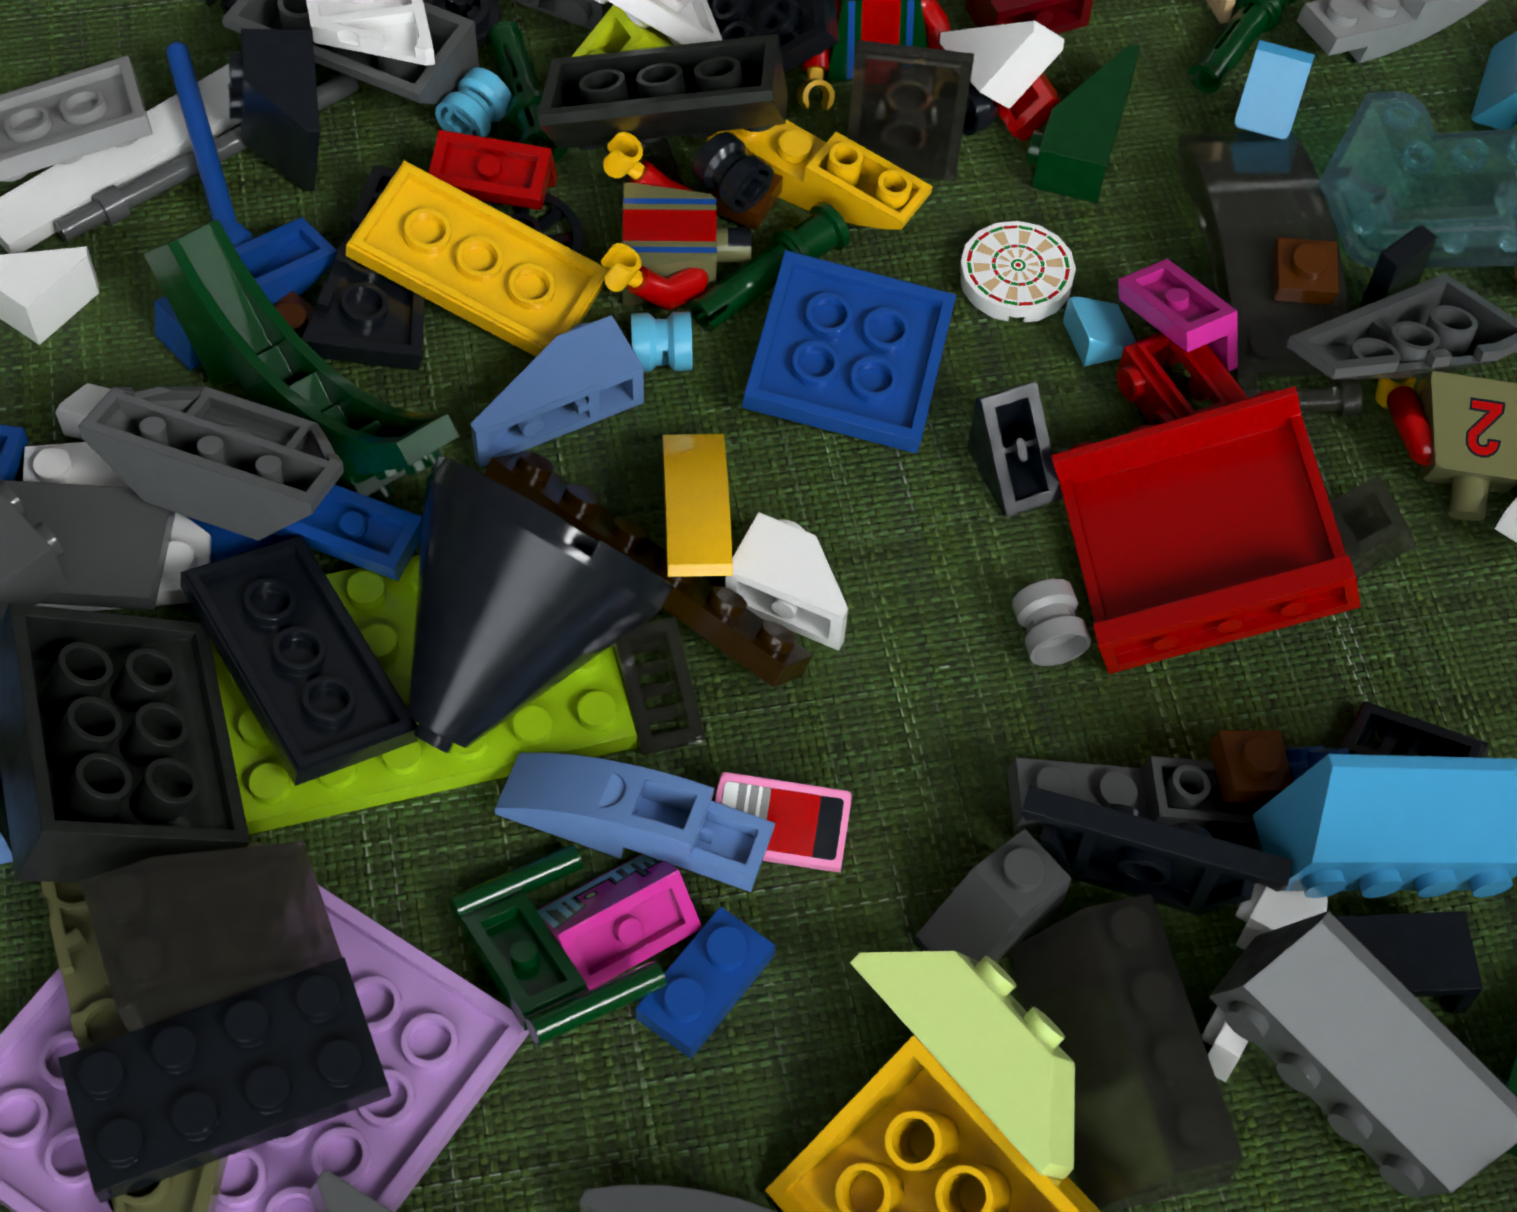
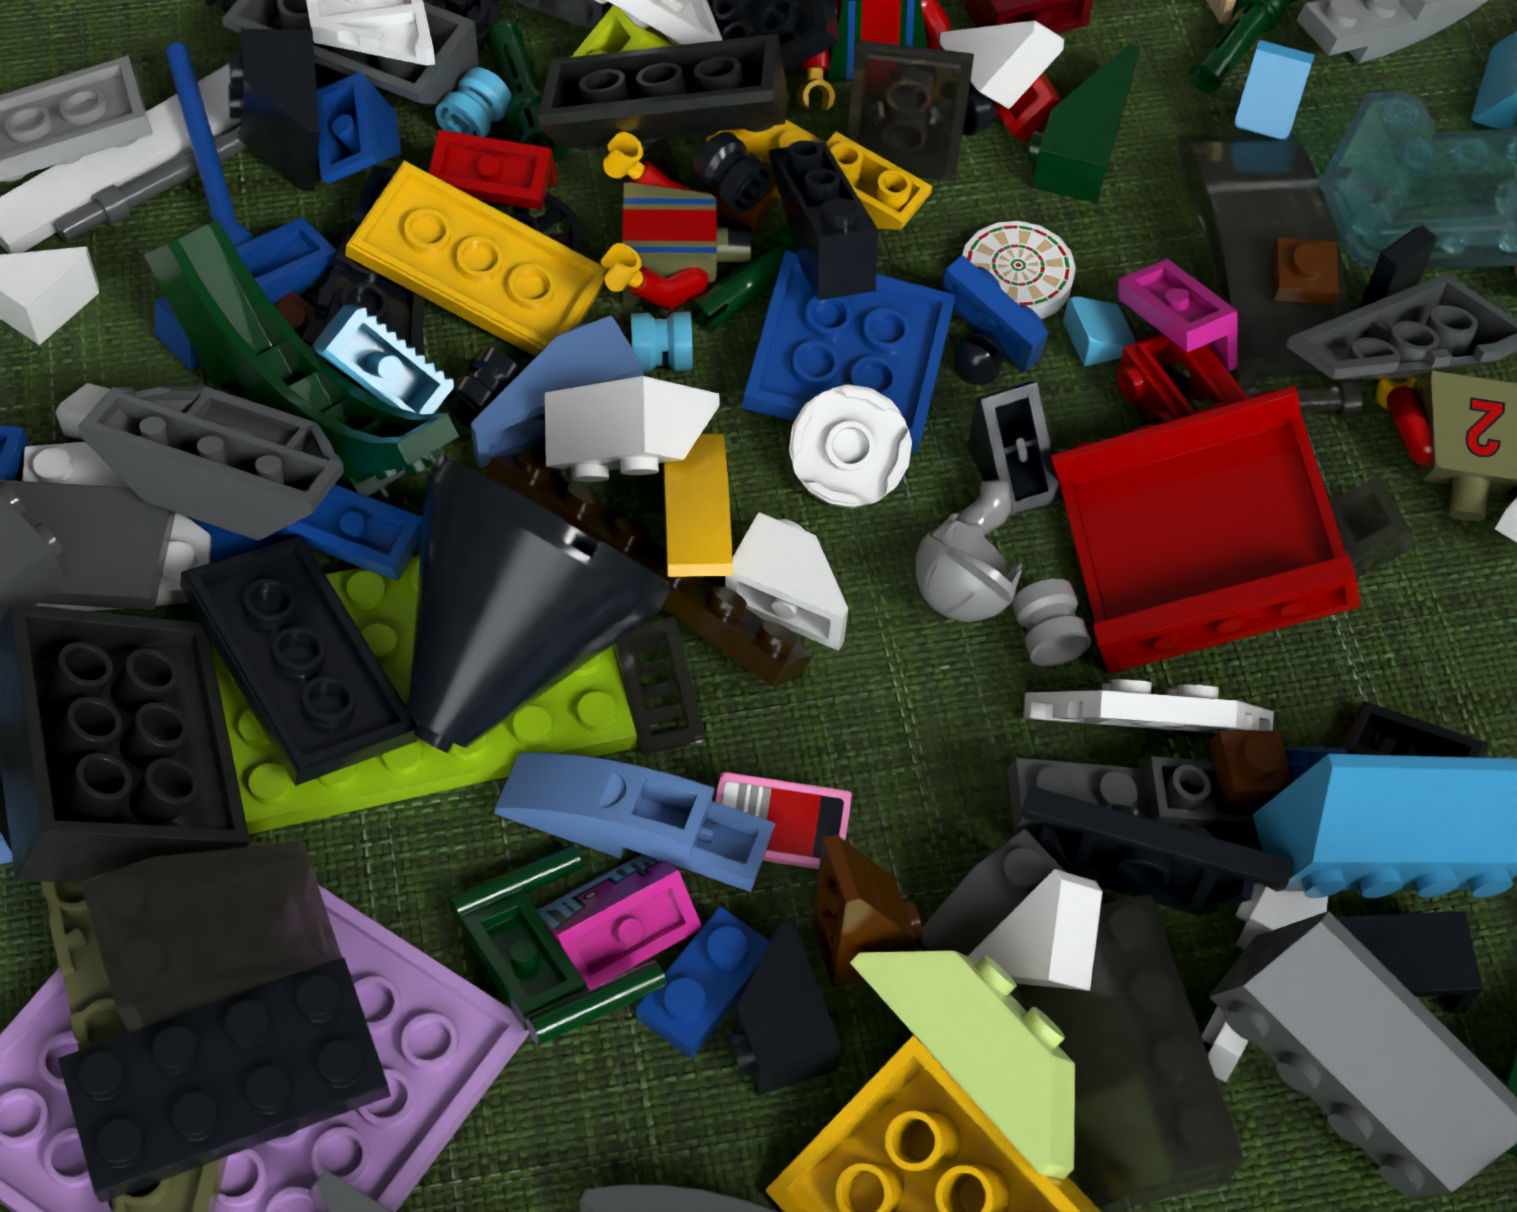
(355, 128): none -> blue slope
(381, 362): none -> medium azure brick
(486, 378): none -> black wheel
(623, 426): none -> white slope
(783, 1020): none -> black slope
(826, 221): none -> black slope
(850, 446): none -> white tile
(858, 911): none -> reddish brown slope
(961, 569): none -> light grey piece
(978, 359): none -> black hinge
(993, 312): none -> blue plate
(1049, 934): none -> white slope
(1132, 705): none -> white wing

